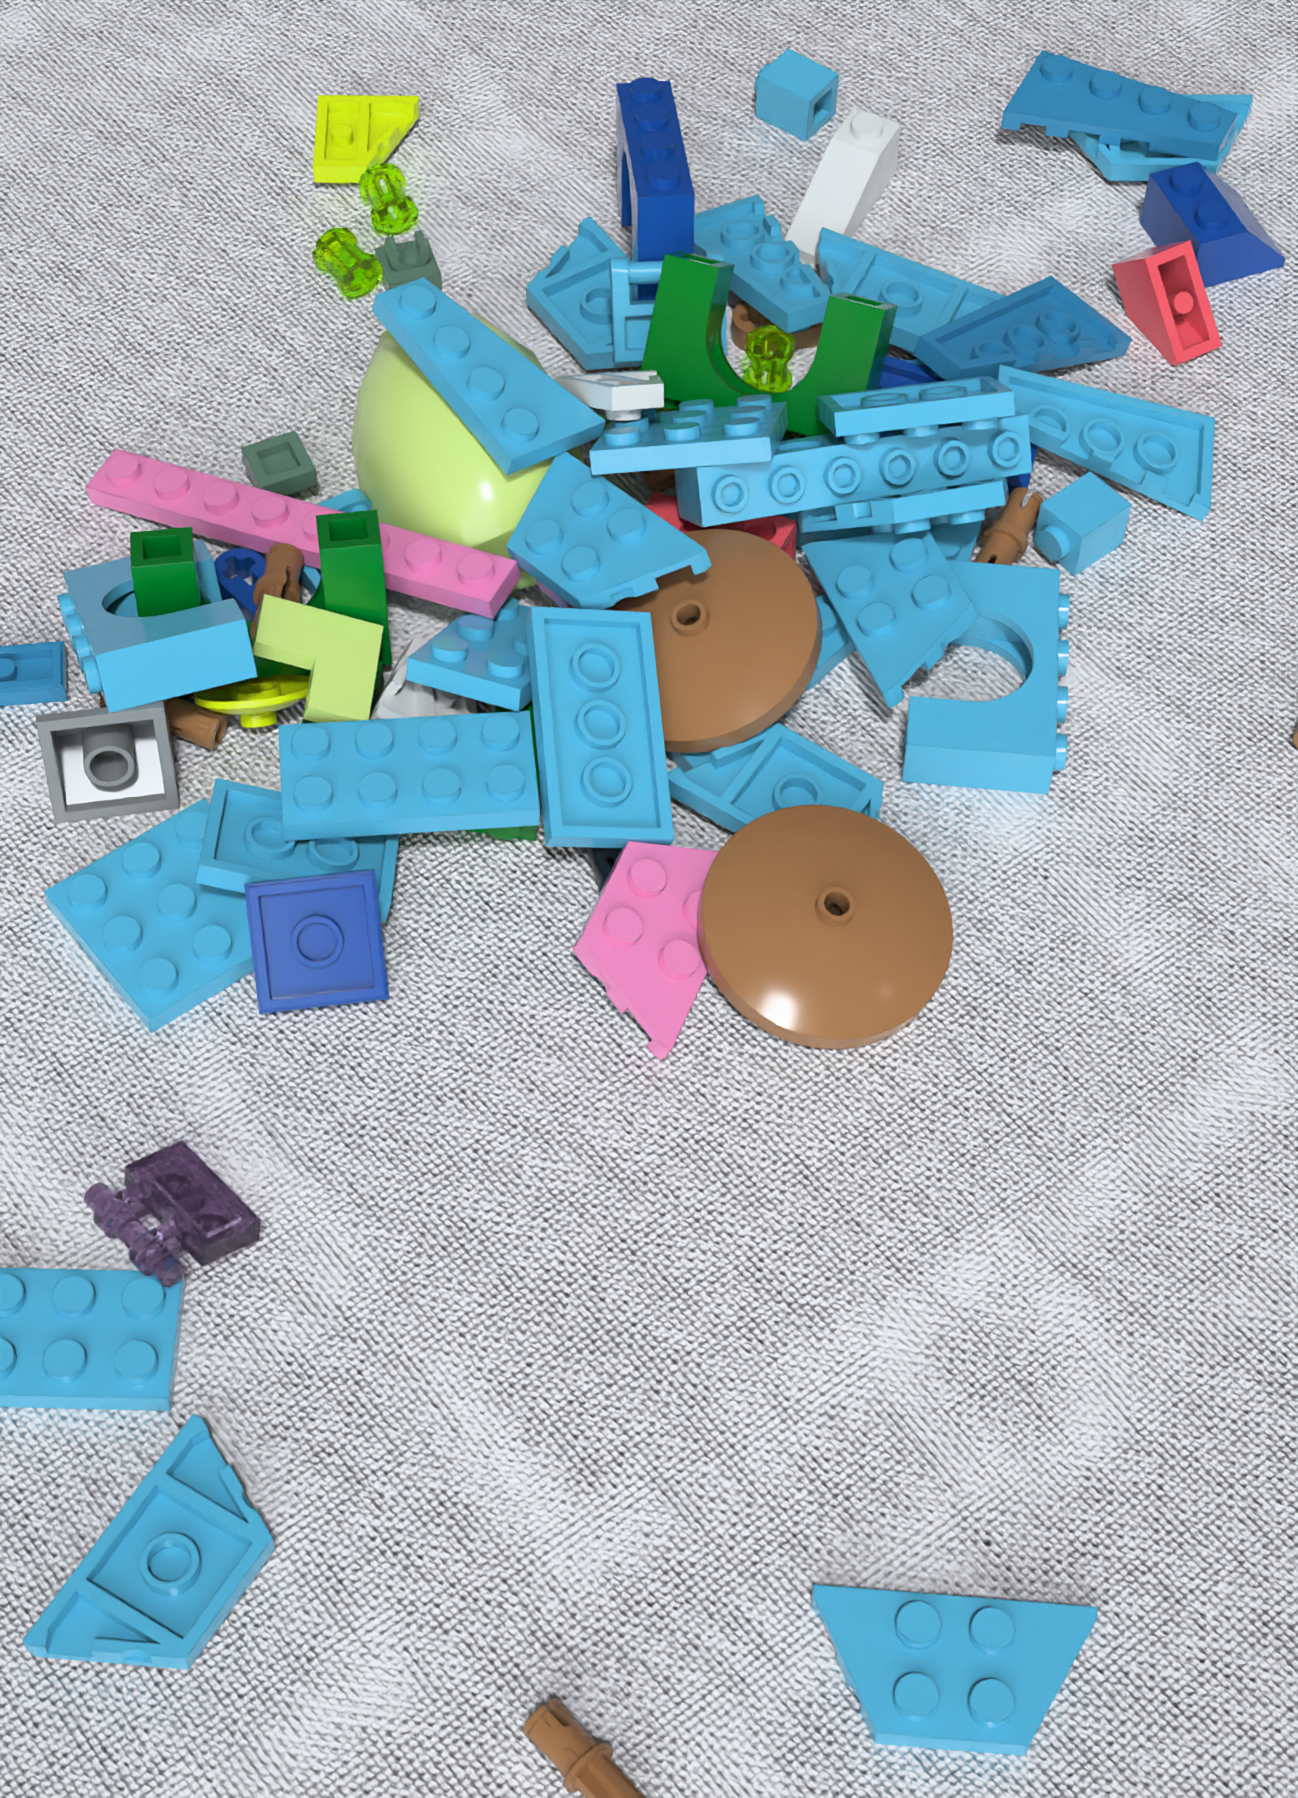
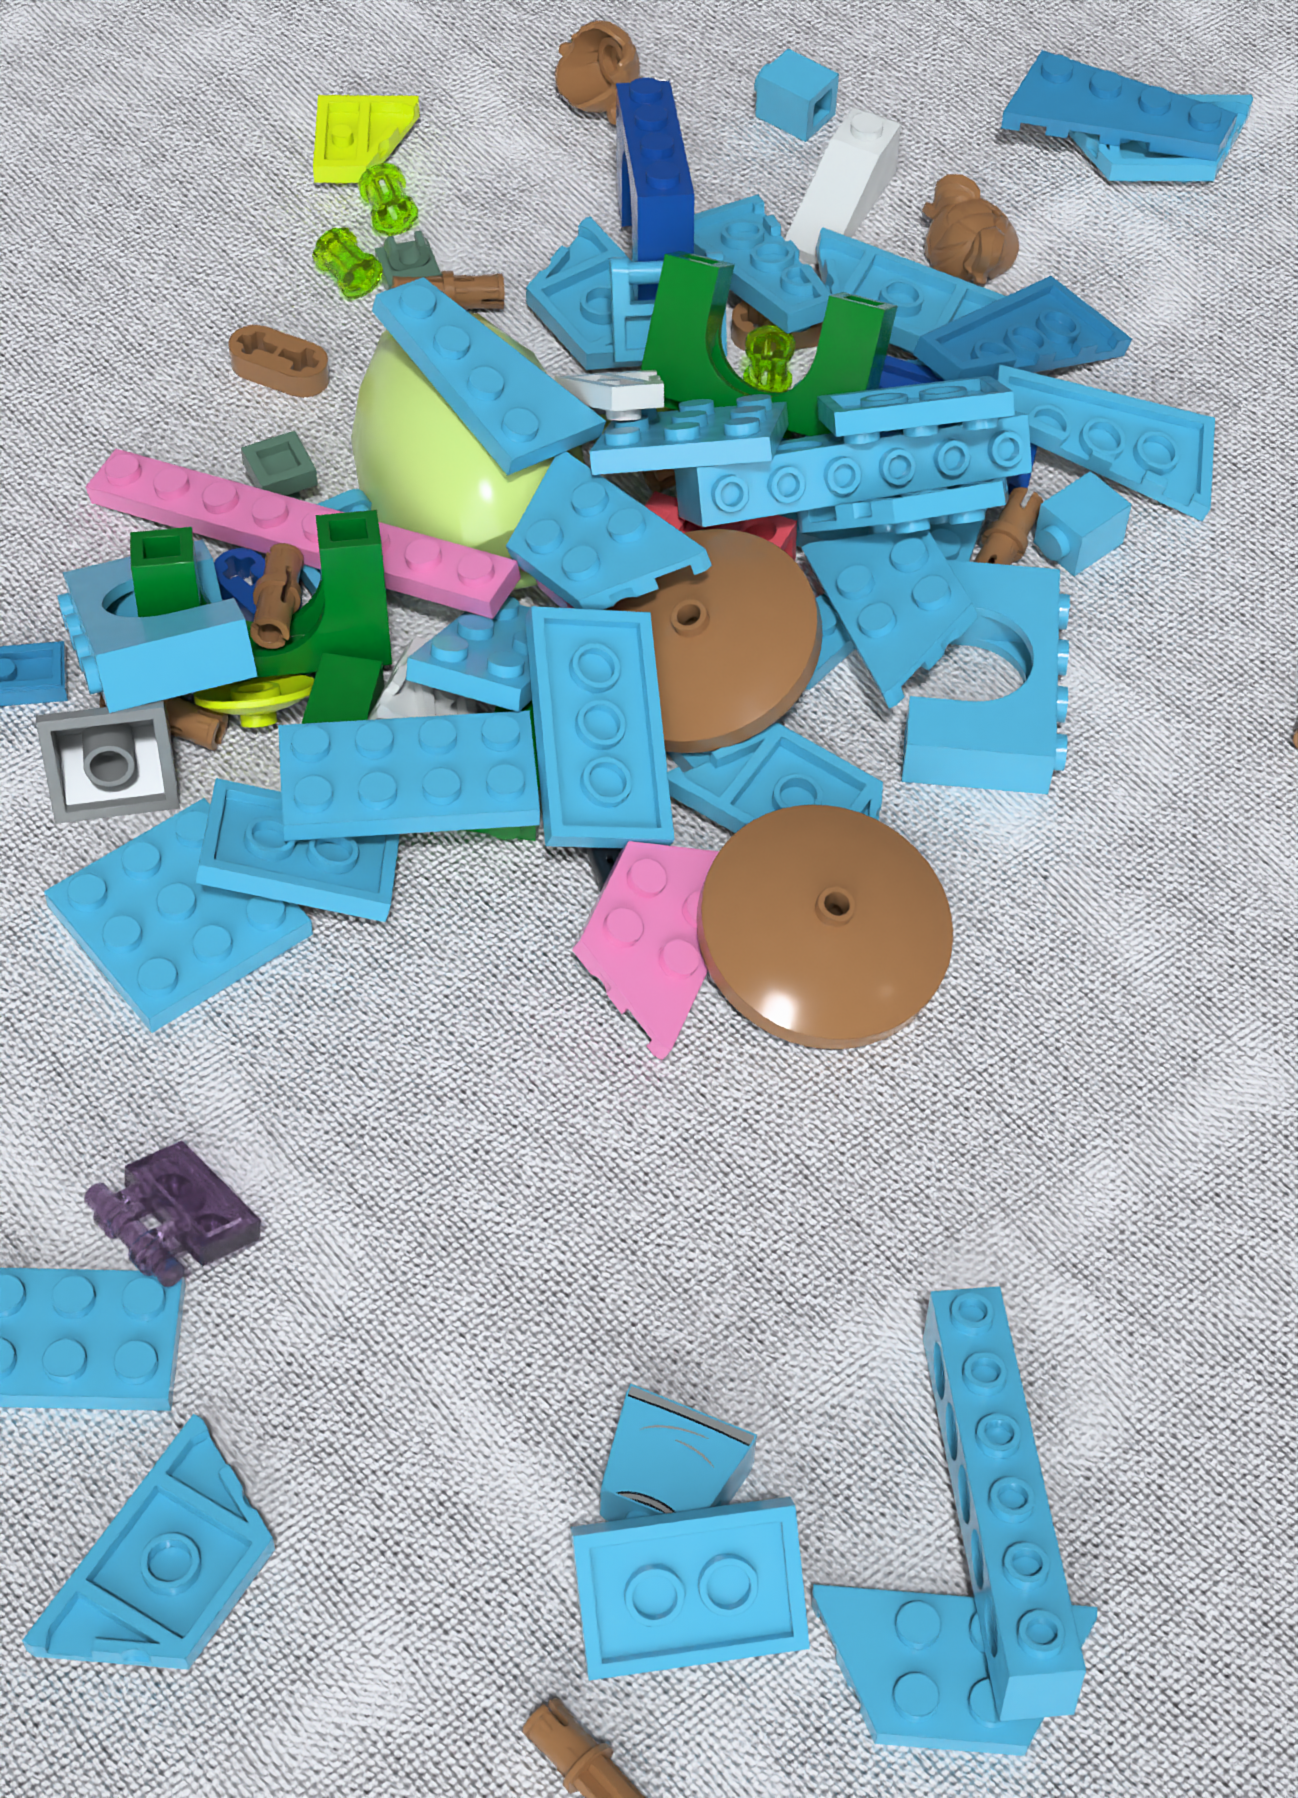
(279, 361): none -> medium nougat beam
(316, 940): tile -> none
(333, 646): yellowish green tile -> none
(467, 291): none -> medium nougat pin
(594, 64): none -> medium nougat hair
(672, 1459): none -> medium azure torso
(690, 1588): none -> medium azure plate
(968, 233): none -> medium nougat hair
(1002, 1506): none -> medium azure brick
(1168, 301): coral slope -> none
(1210, 213): blue slope -> none

